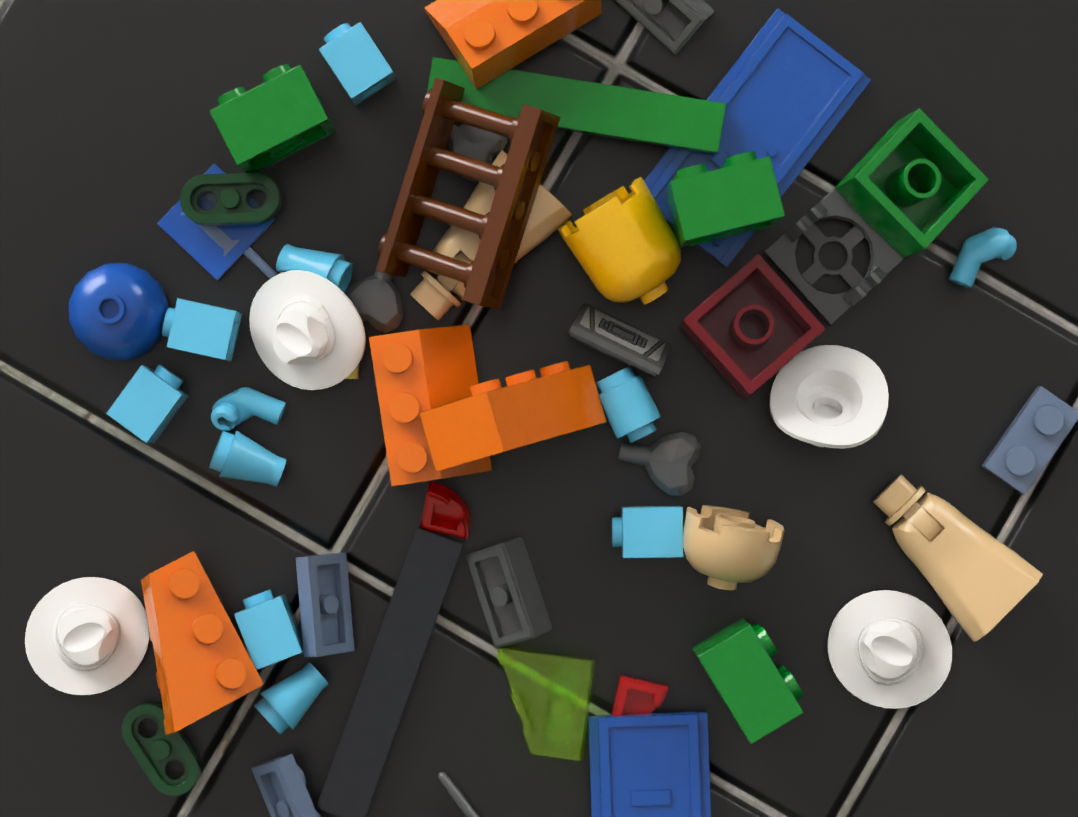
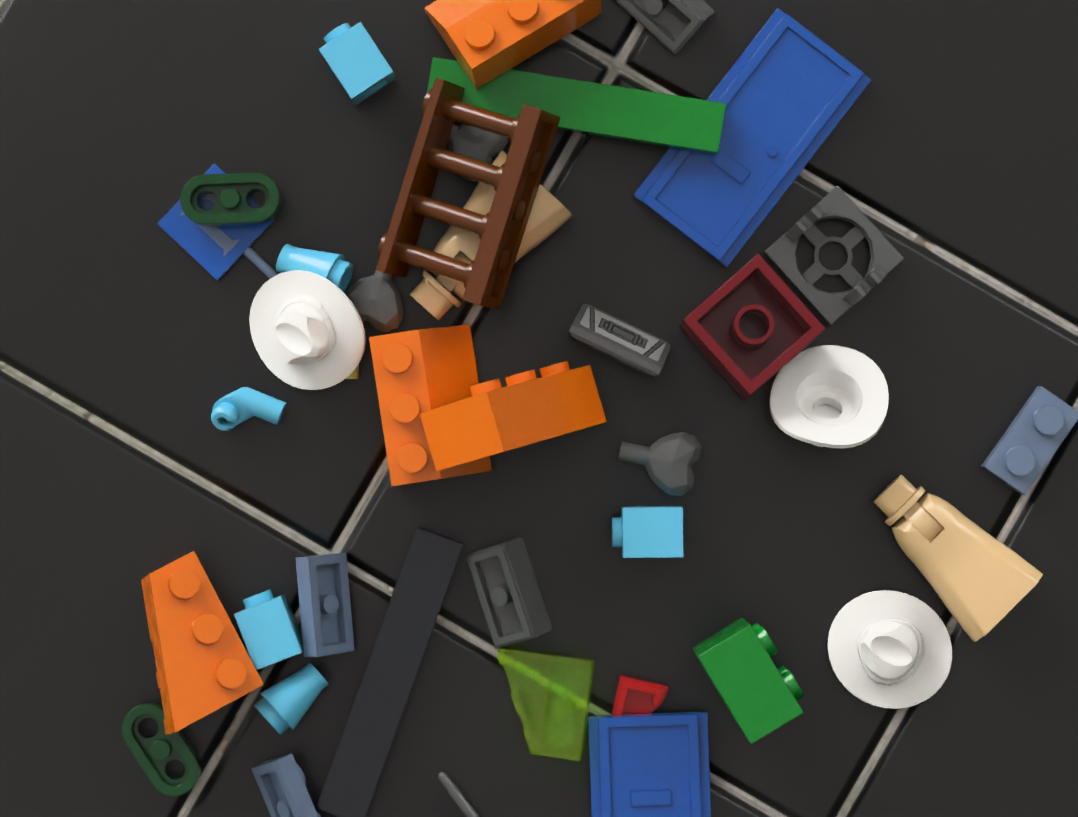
(87, 636): white hat -> none
(118, 311): blue cylinder -> none
(149, 402): medium azure brick -> none
(202, 329): medium azure brick -> none
(246, 460): medium azure cone -> none
(271, 119): green brick -> none
(445, 512): red tile -> none
(625, 245): yellow cylinder -> none
(628, 404): medium azure brick -> none
(723, 200): green brick -> none
(730, 545): tan cylinder -> none
(911, 184): green brick -> none
(979, 249): medium azure arm -> none

